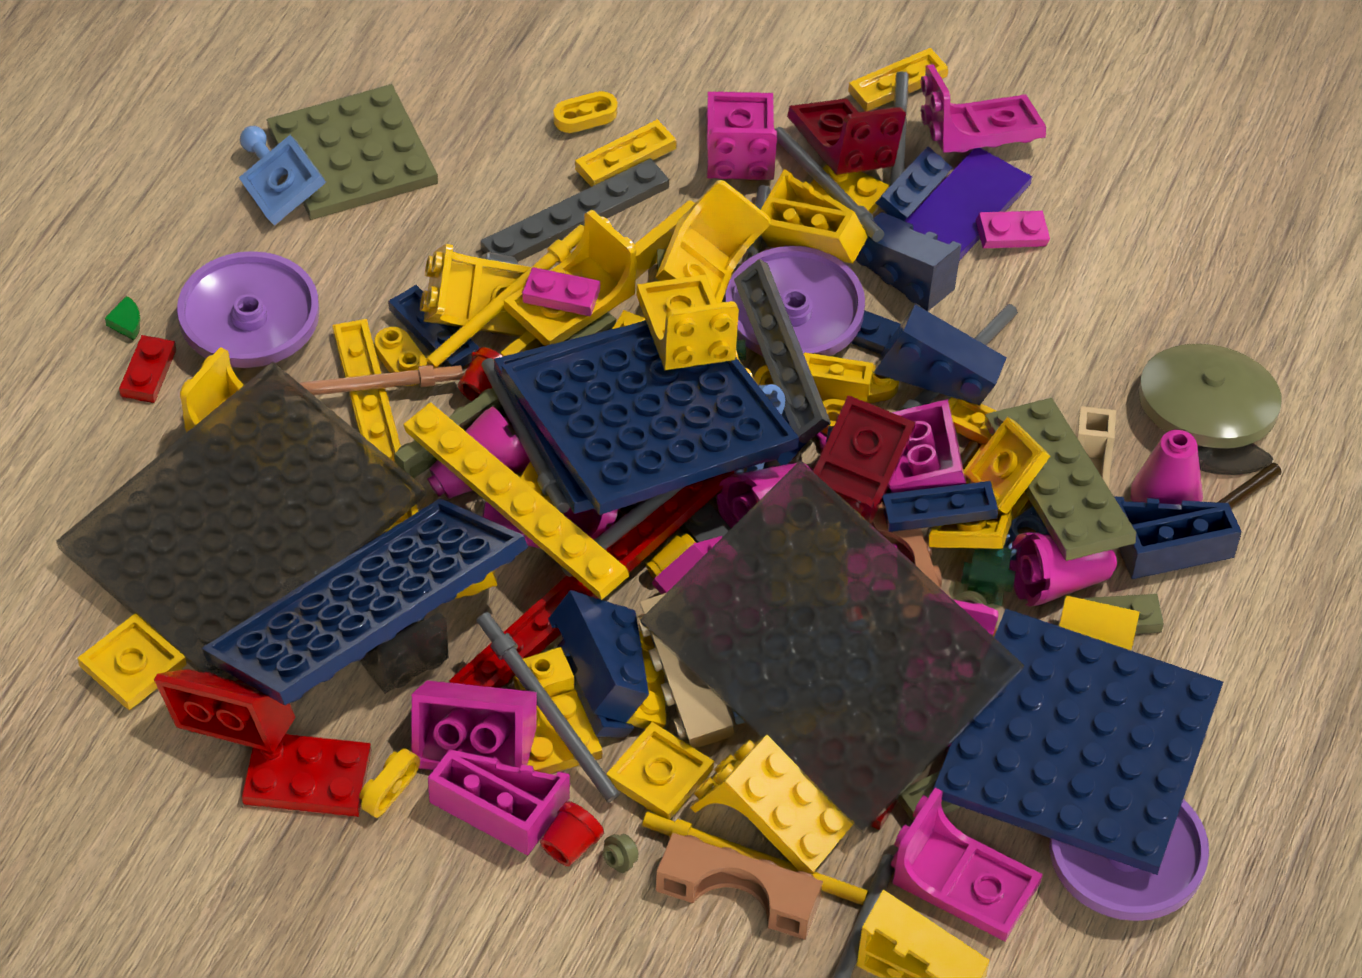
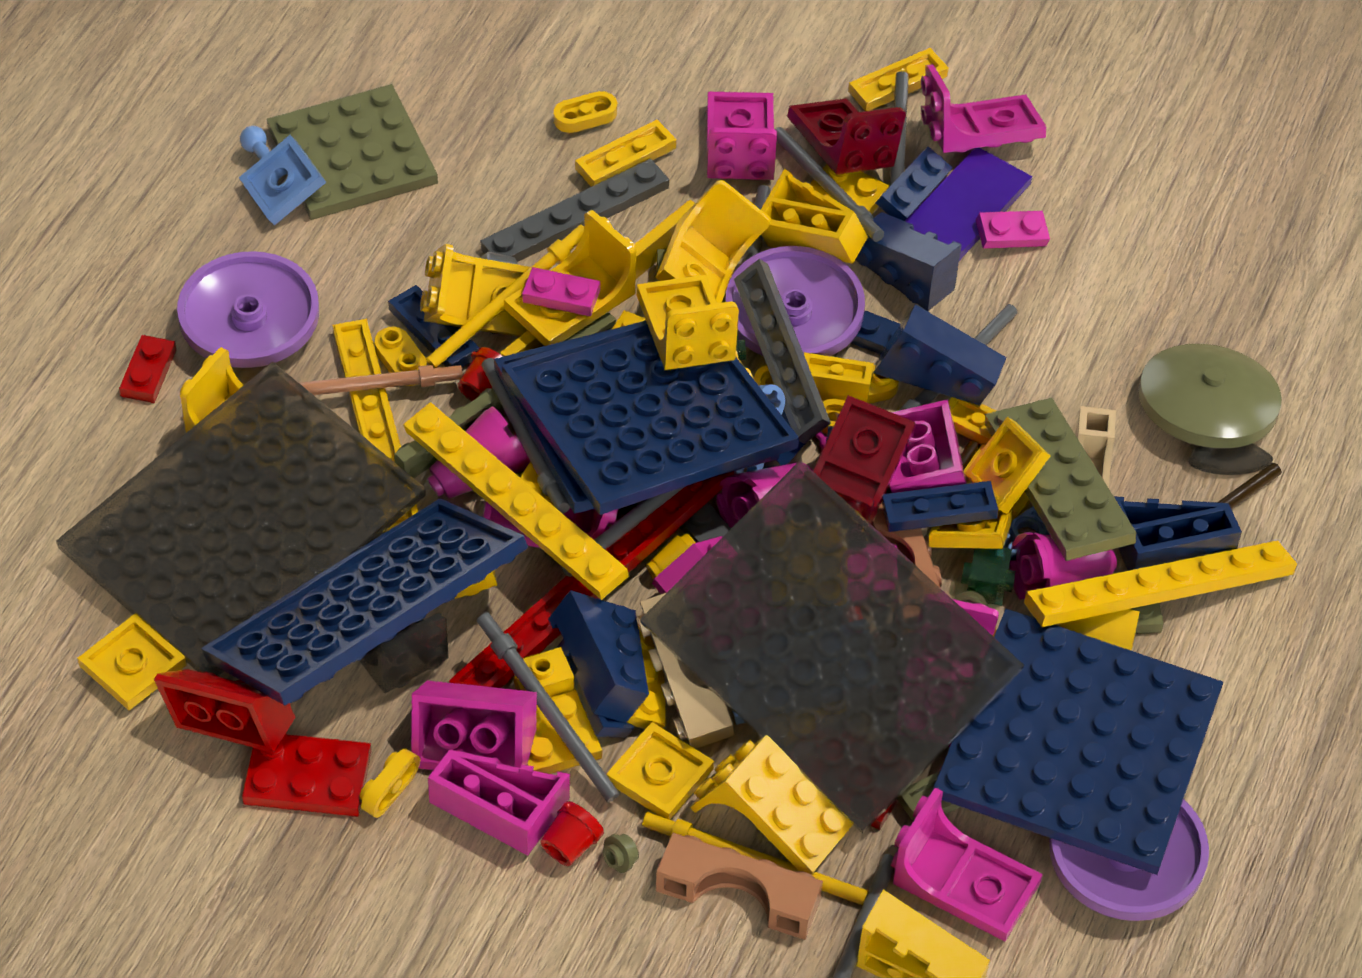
(125, 318): green tile -> none
(1159, 583): none -> yellow plate
(1170, 471): dark pink cone -> none

